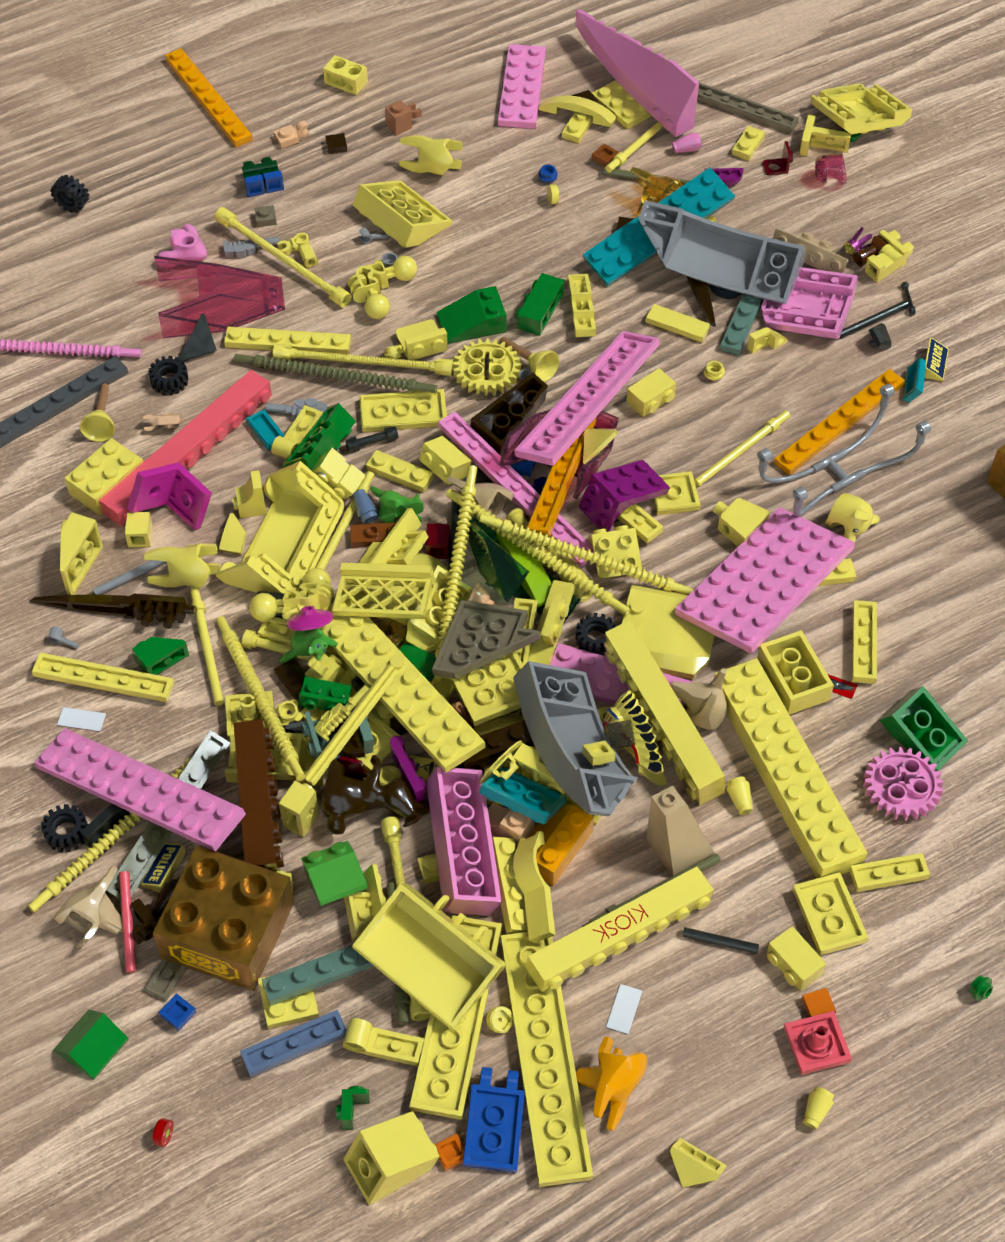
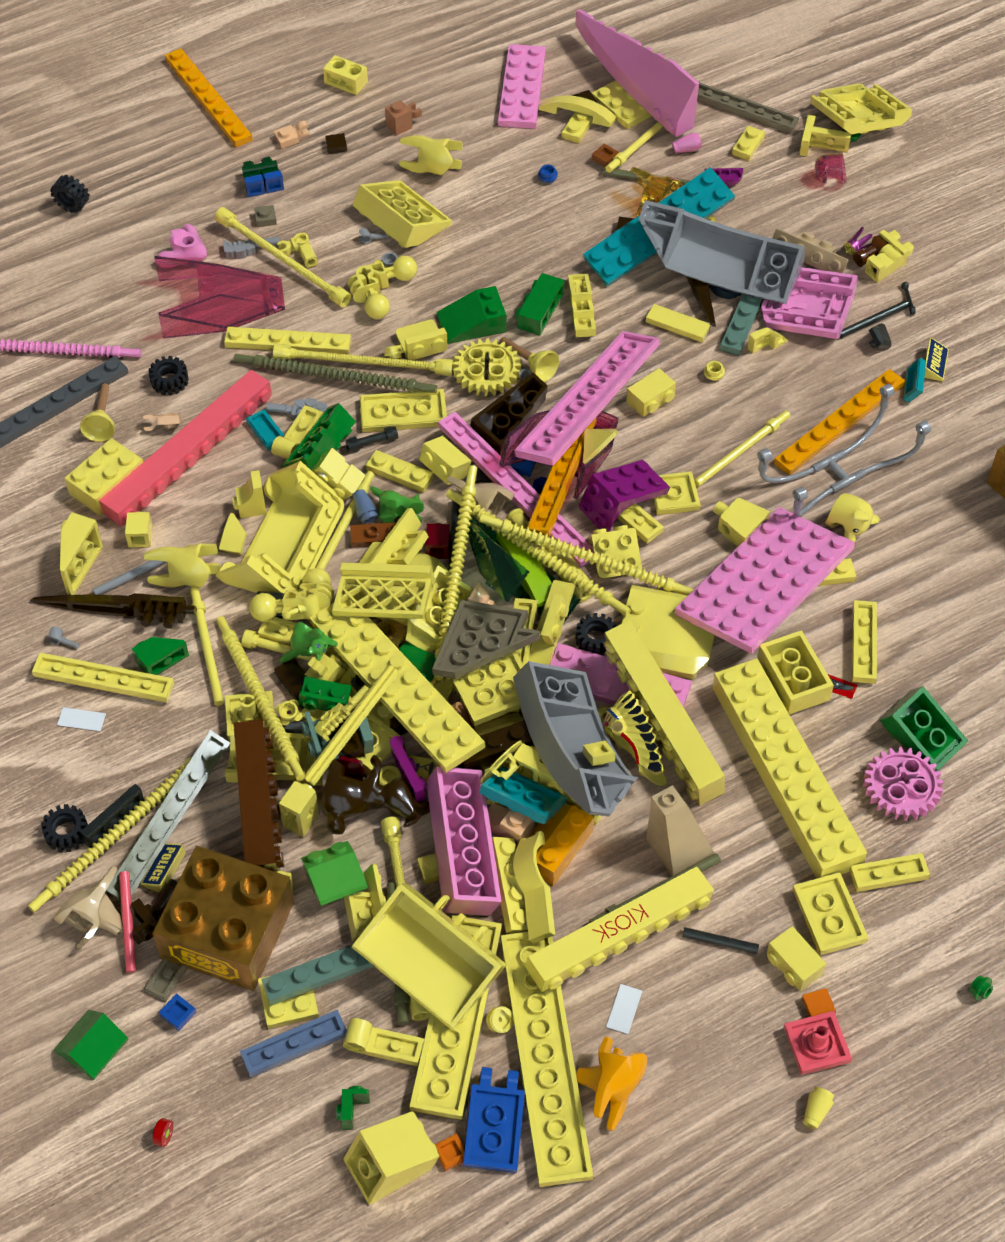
(140, 789): bright pink plate -> none
(174, 487): dark pink bracket -> none
(199, 342): pearl dark grey tile -> none
(309, 619): dark pink dish -> none
(552, 194): light yellow tile -> none
(621, 734): clear smoke tile -> none
(694, 1164): light yellow slope -> none
(704, 701): tan piece -> none
(740, 794): light yellow cone -> none
(783, 163): dark red bracket -> none

